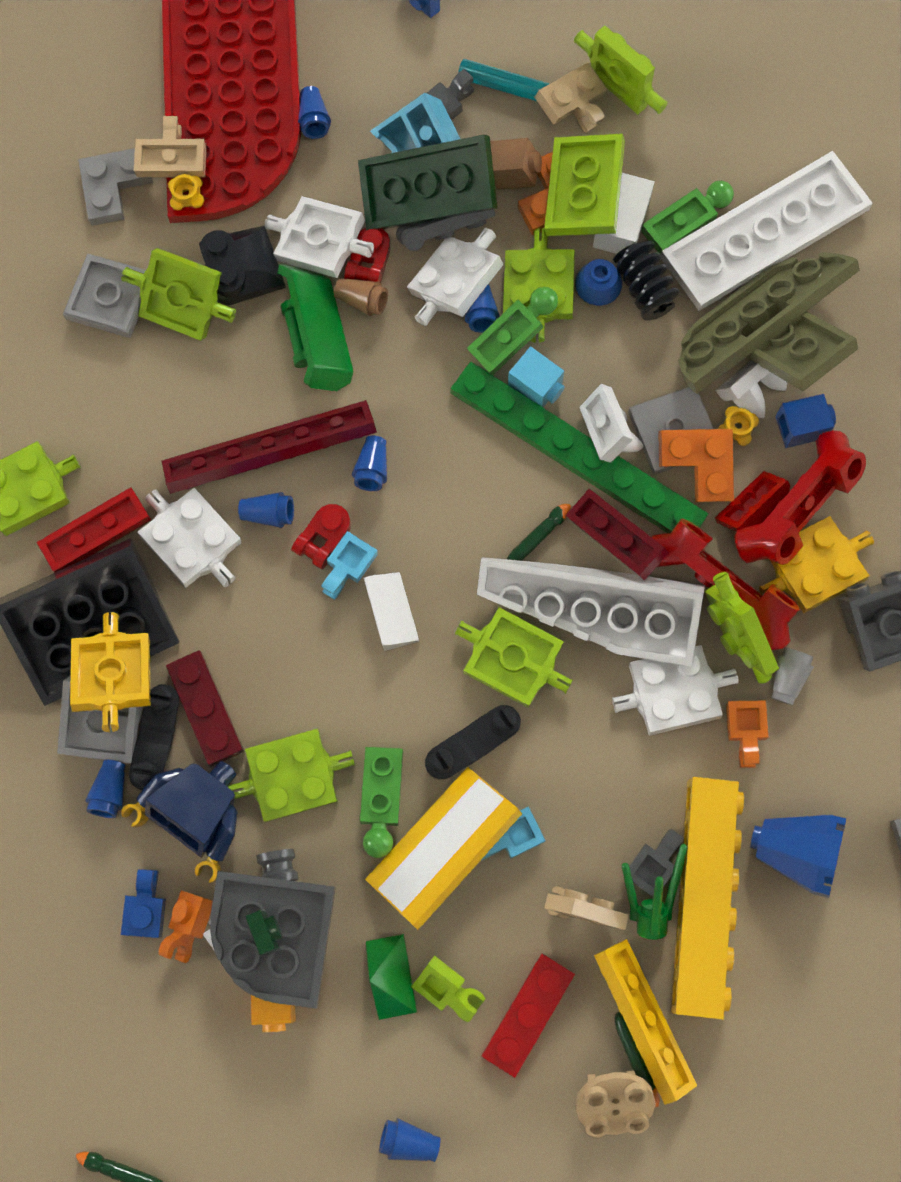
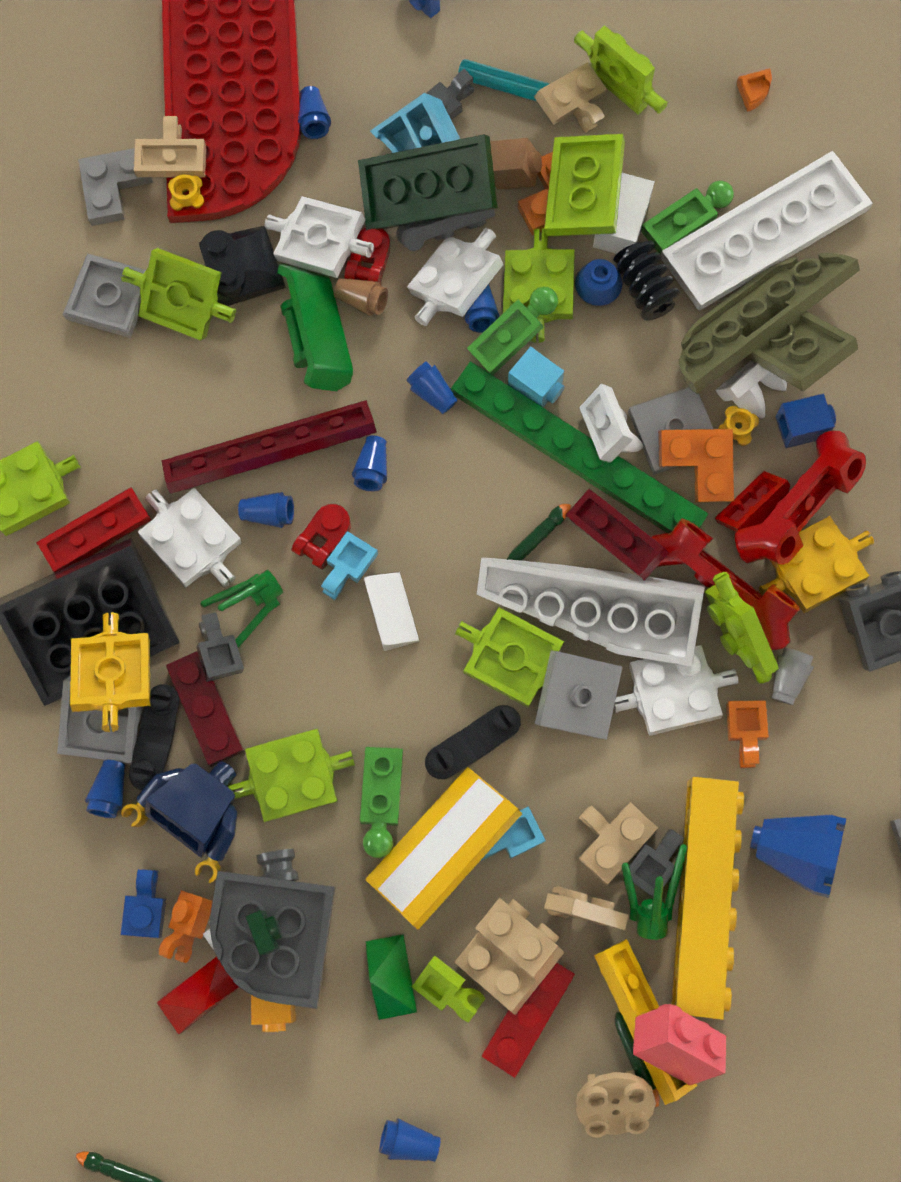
(197, 995): none -> red slope
(218, 653): none -> dark grey plate
(260, 588): none -> green plant
(431, 387): none -> blue cone
(510, 954): none -> tan plate
(578, 695): none -> light grey plate
(615, 840): none -> tan plate
(680, 1044): none -> coral brick
(754, 88): none -> orange tile

